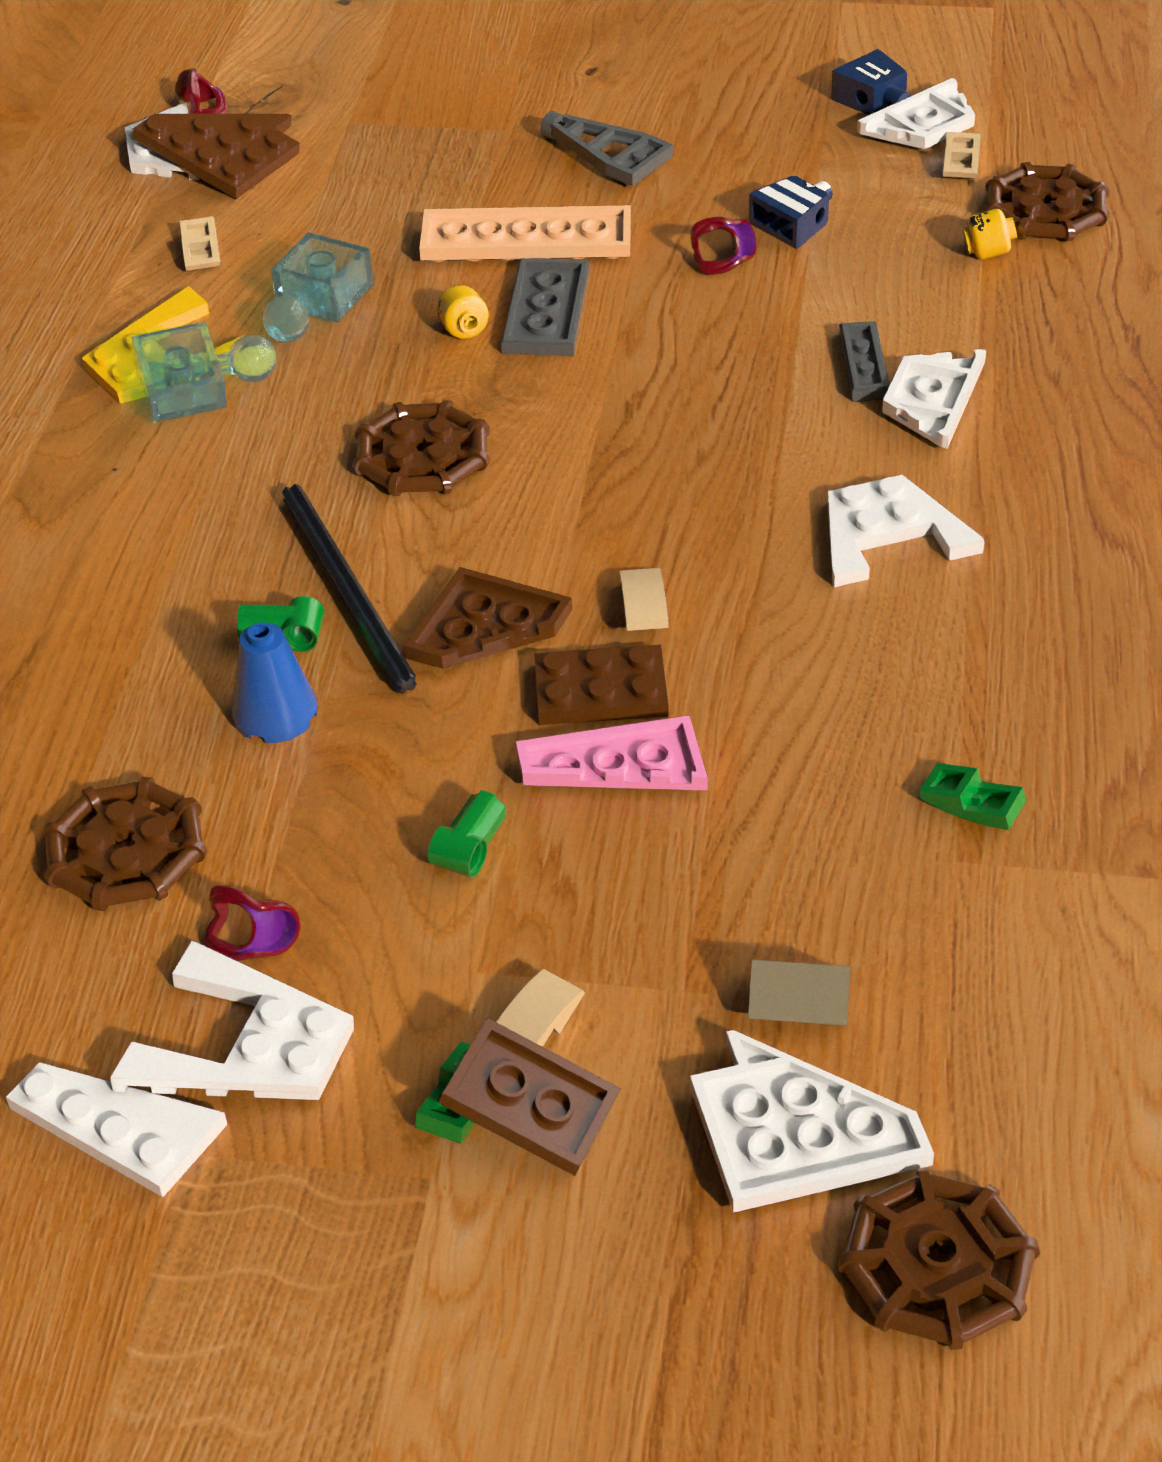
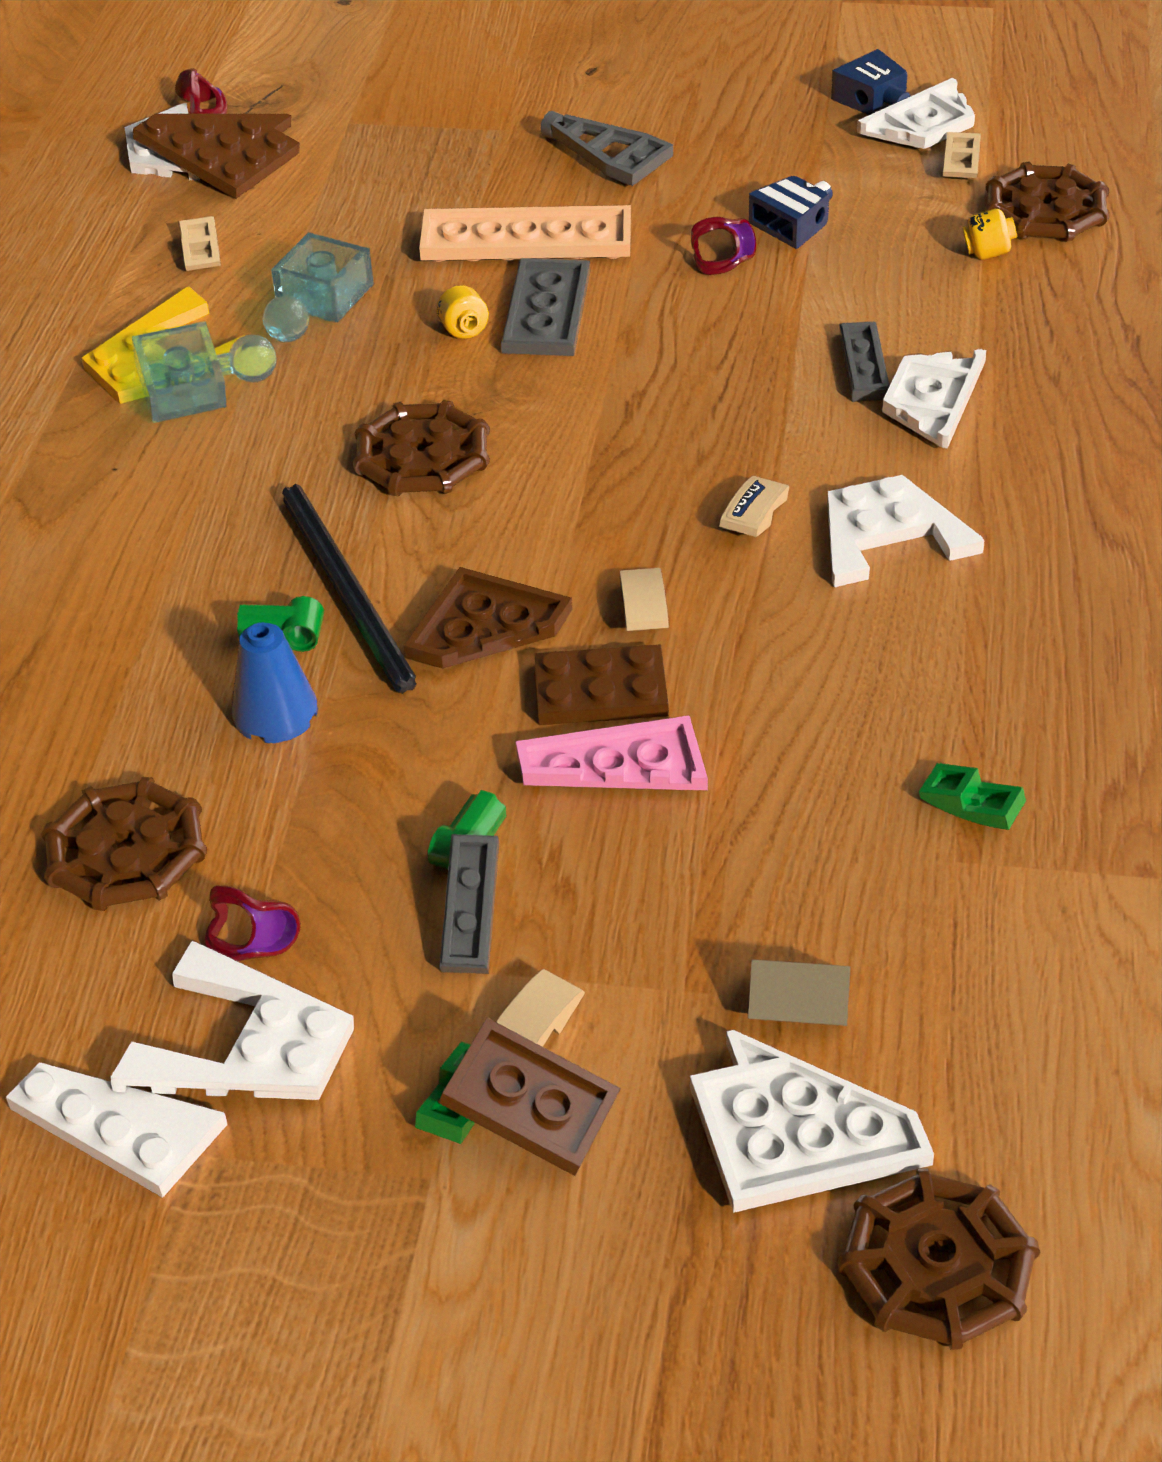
(469, 904): none -> dark grey tile
(753, 506): none -> tan slope

